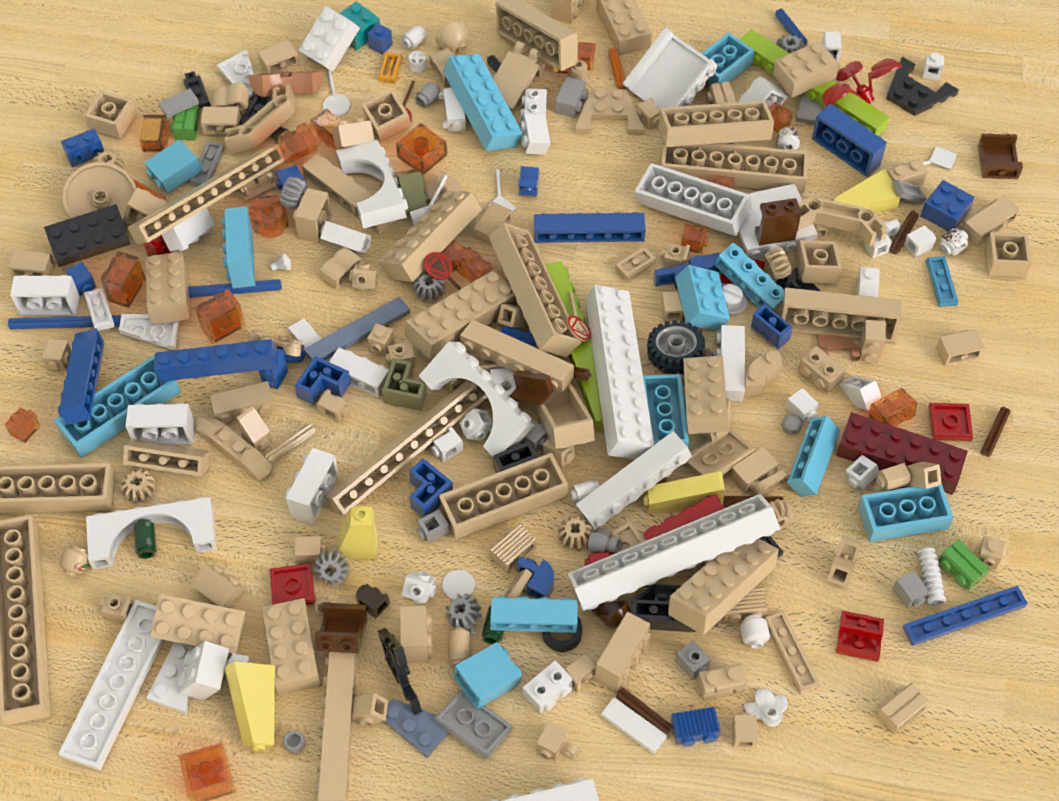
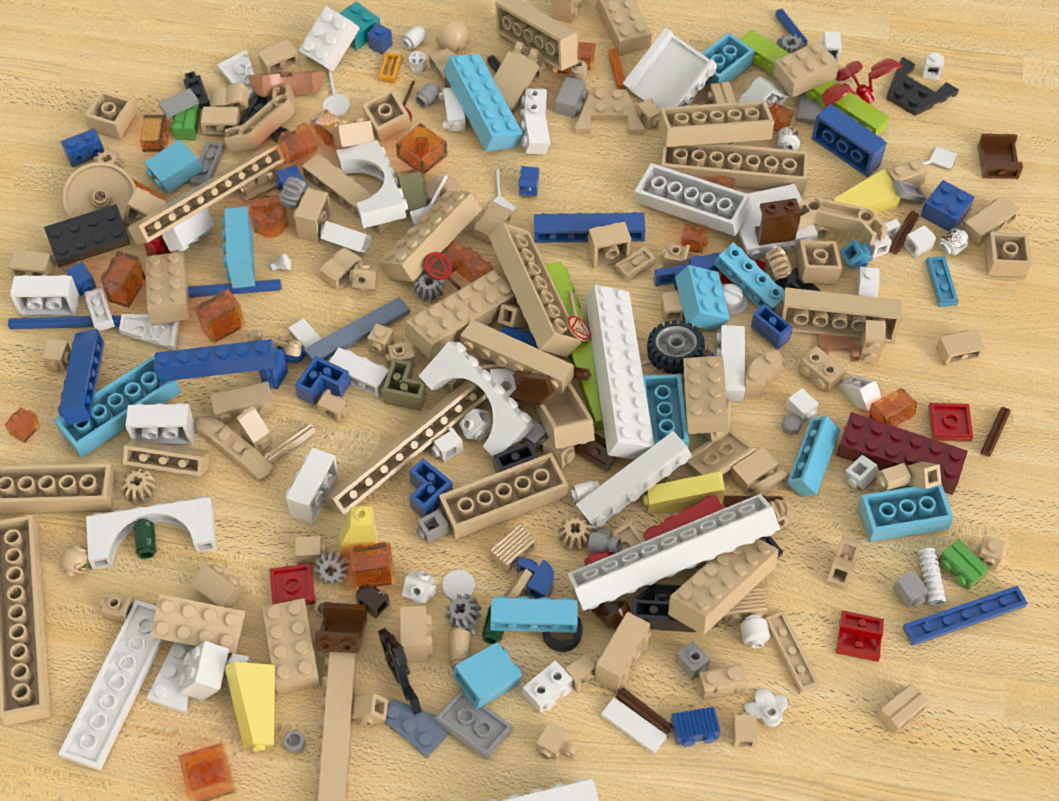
(372, 565): none -> clear orange brick
(596, 452): none -> reddish brown panel
(608, 244): none -> tan brick
(856, 254): none -> dark azure brick

